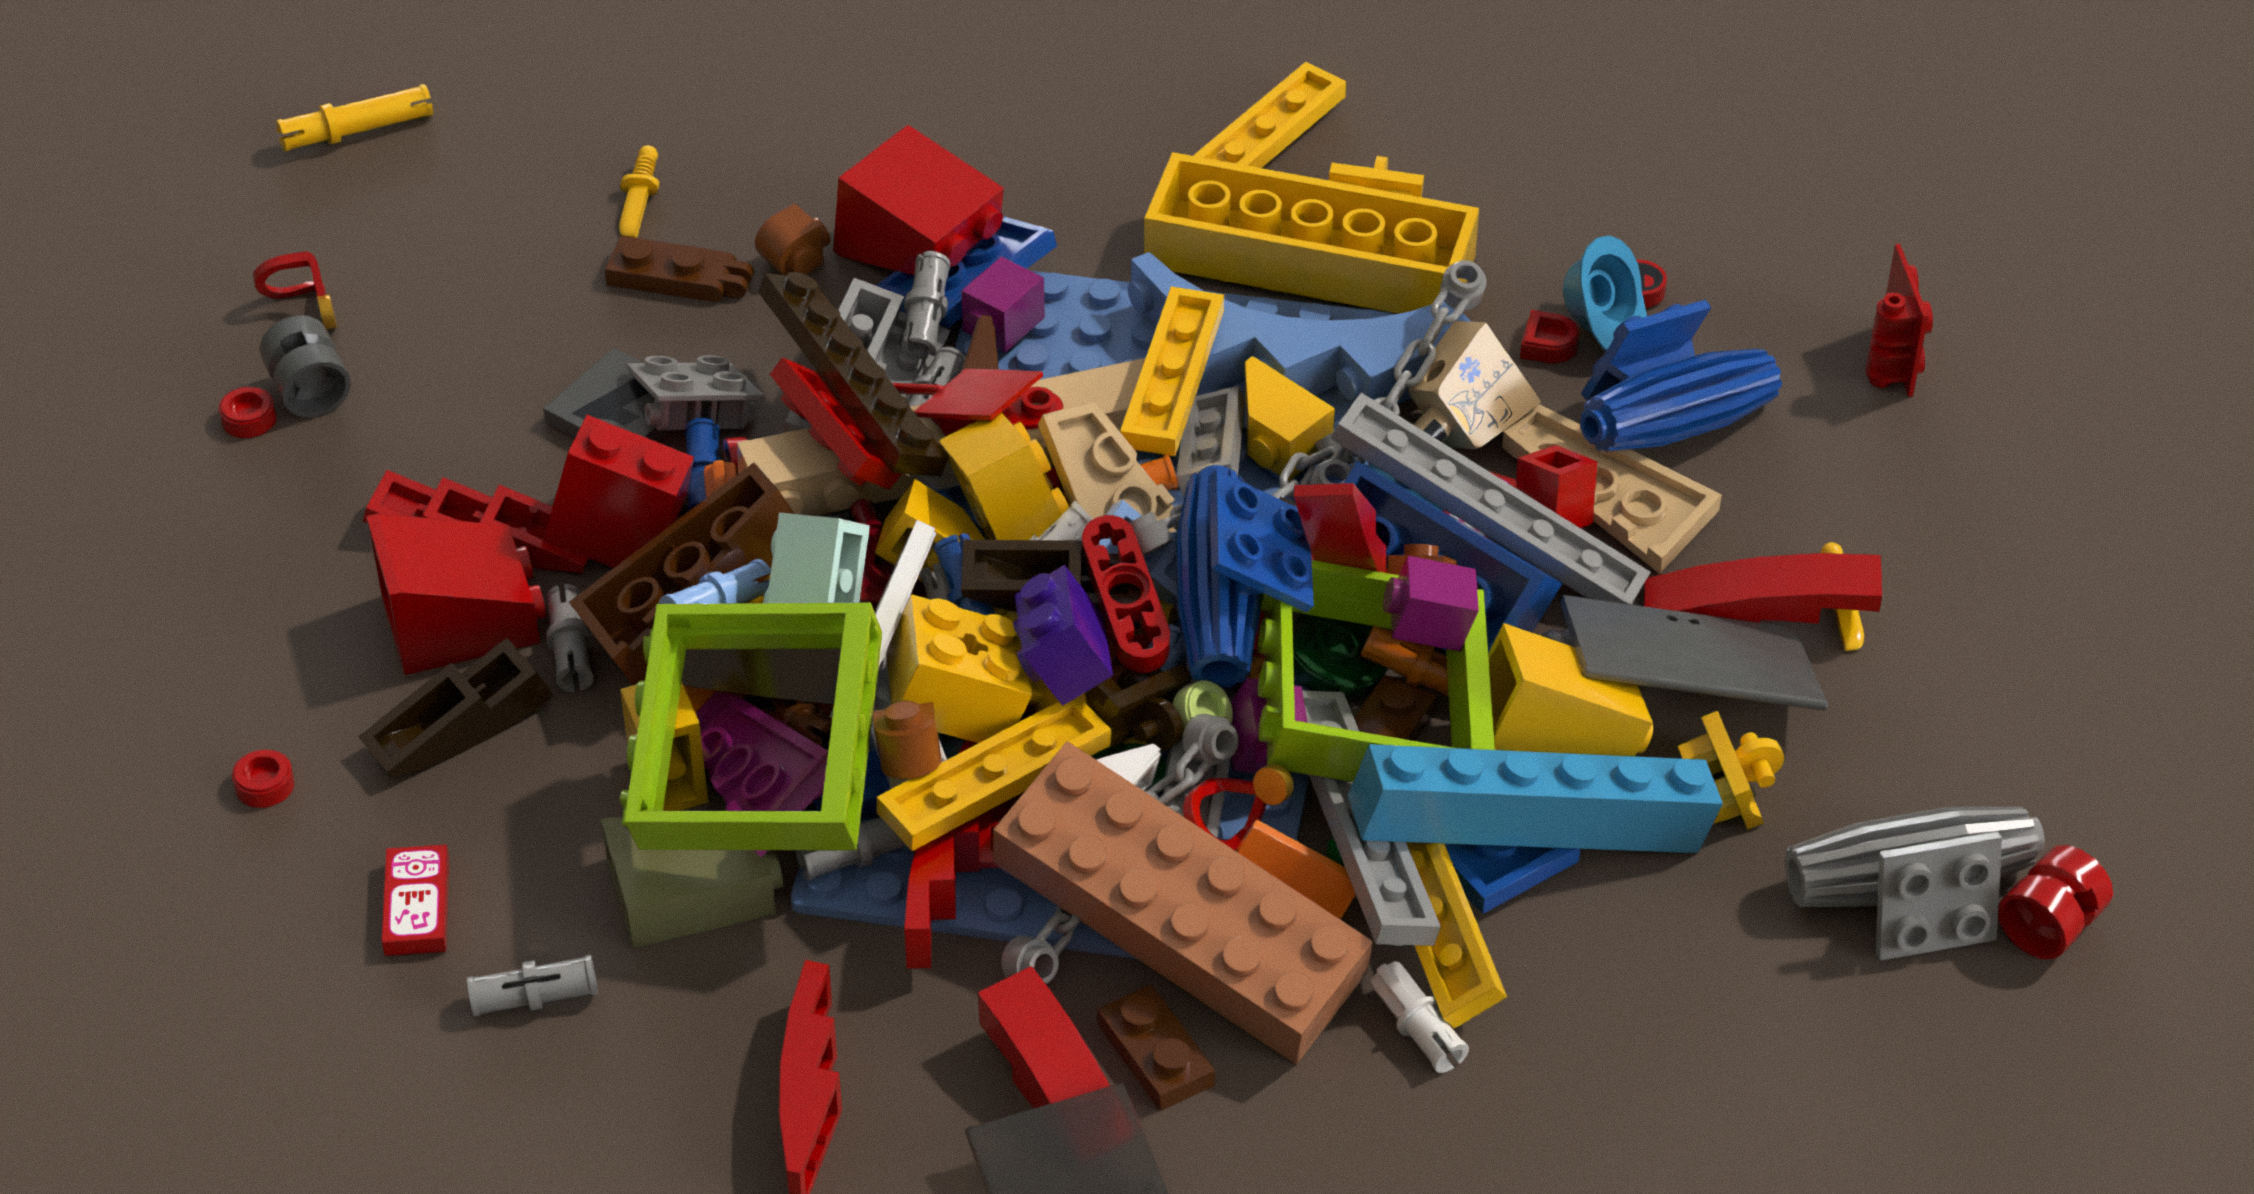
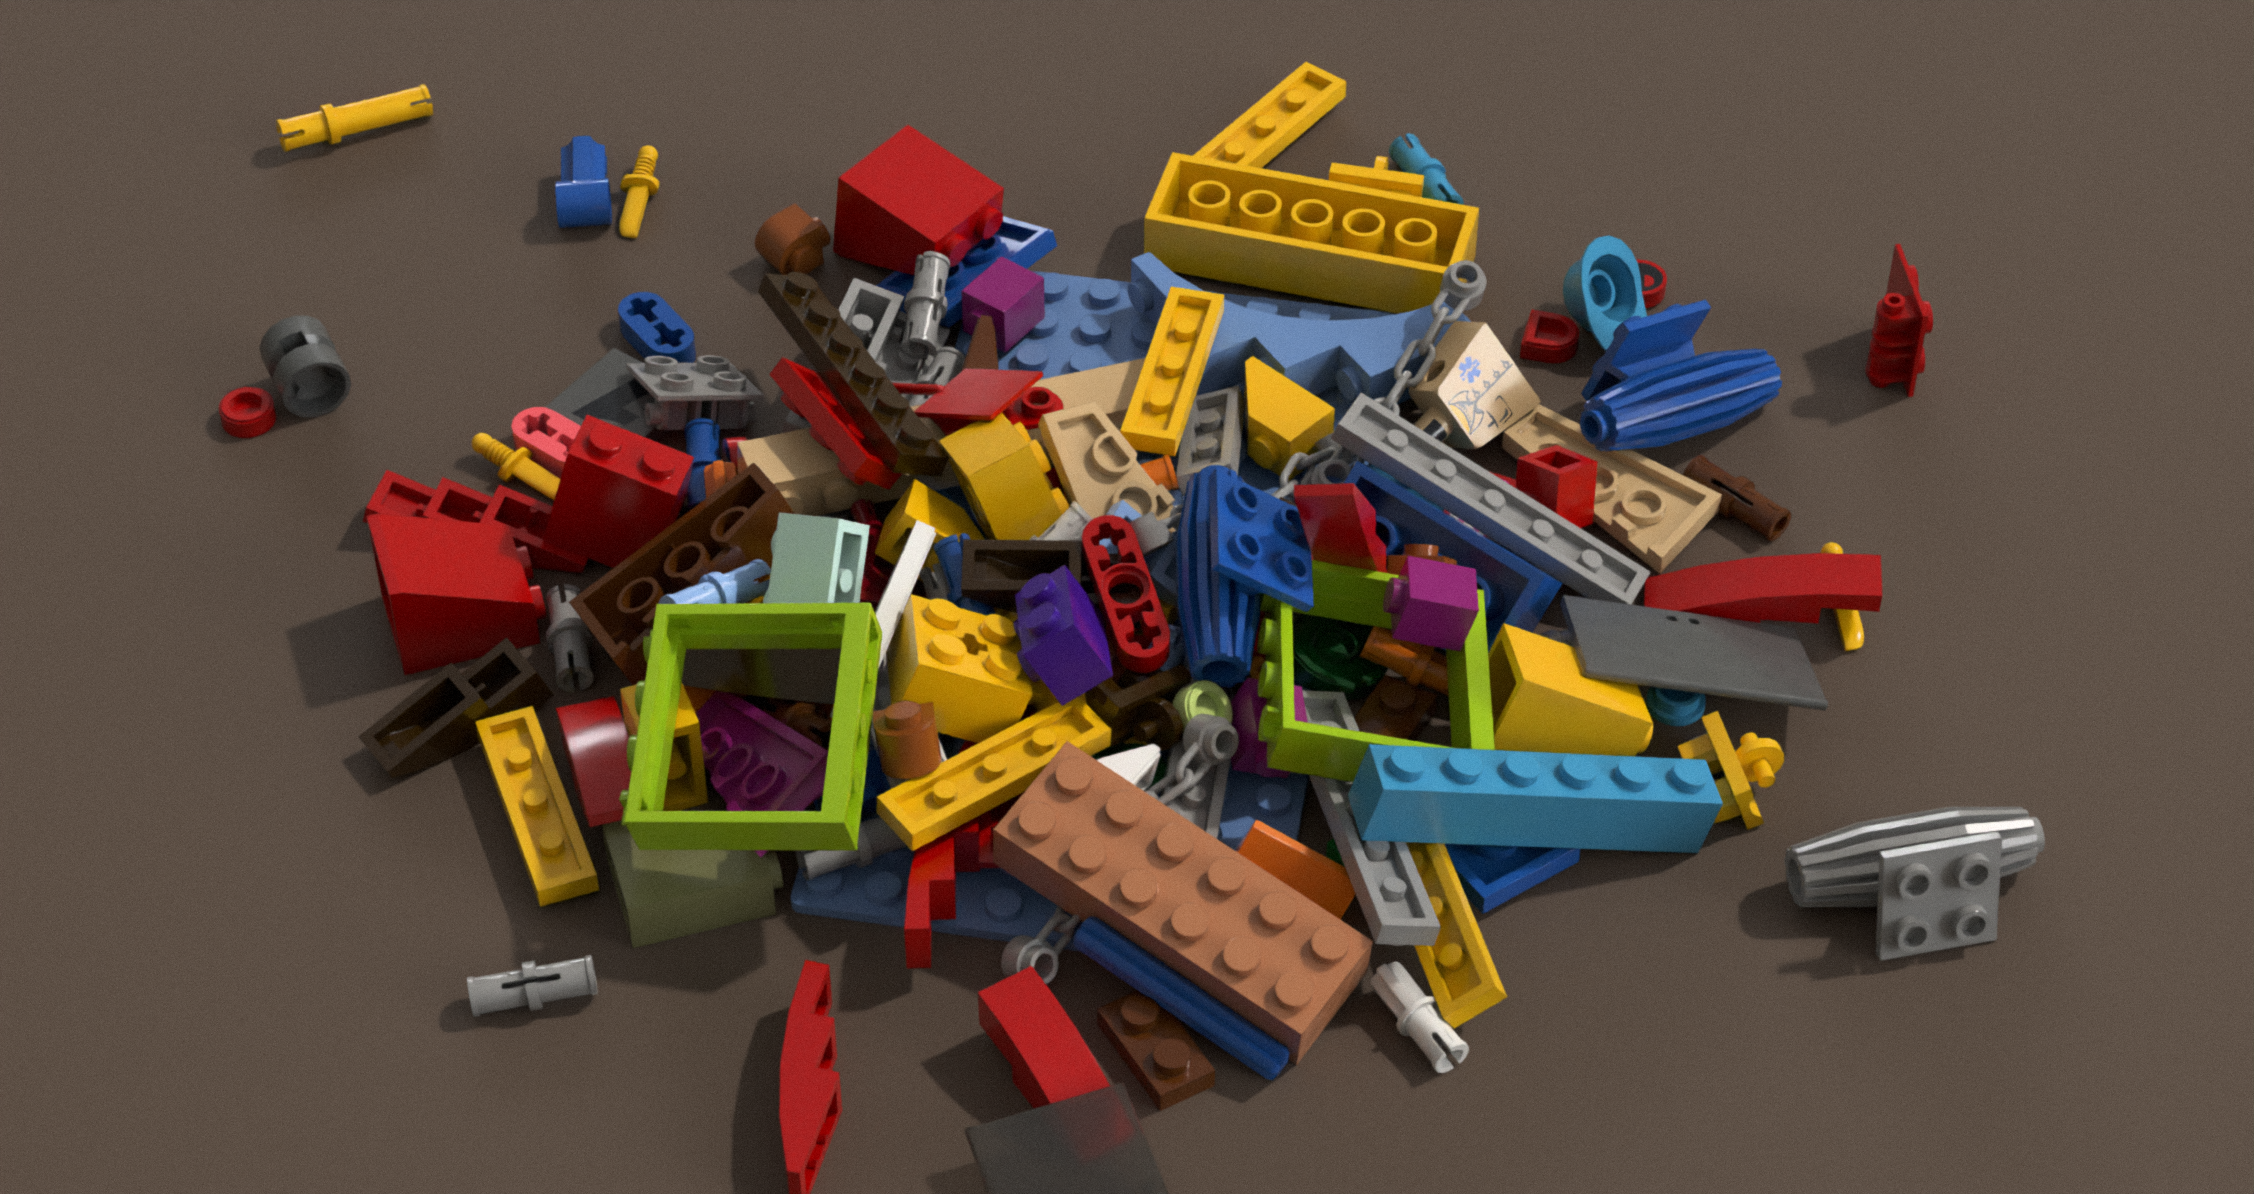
(263, 778): red tile -> none
(290, 261): red piece -> none
(415, 900): tile -> none
(516, 464): none -> yellow piece
(537, 806): none -> yellow plate
(549, 449): none -> coral beam
(584, 189): none -> blue piece
(597, 754): none -> red slope
(665, 327): none -> blue beam
(677, 270): reddish brown hinge -> none
(1181, 997): none -> blue axle
(1270, 785): red piece -> none
(1419, 162): none -> dark azure pin
(1675, 706): none -> dark azure plate
(1762, 515): none -> reddish brown pin
(2055, 902): red wheel -> none

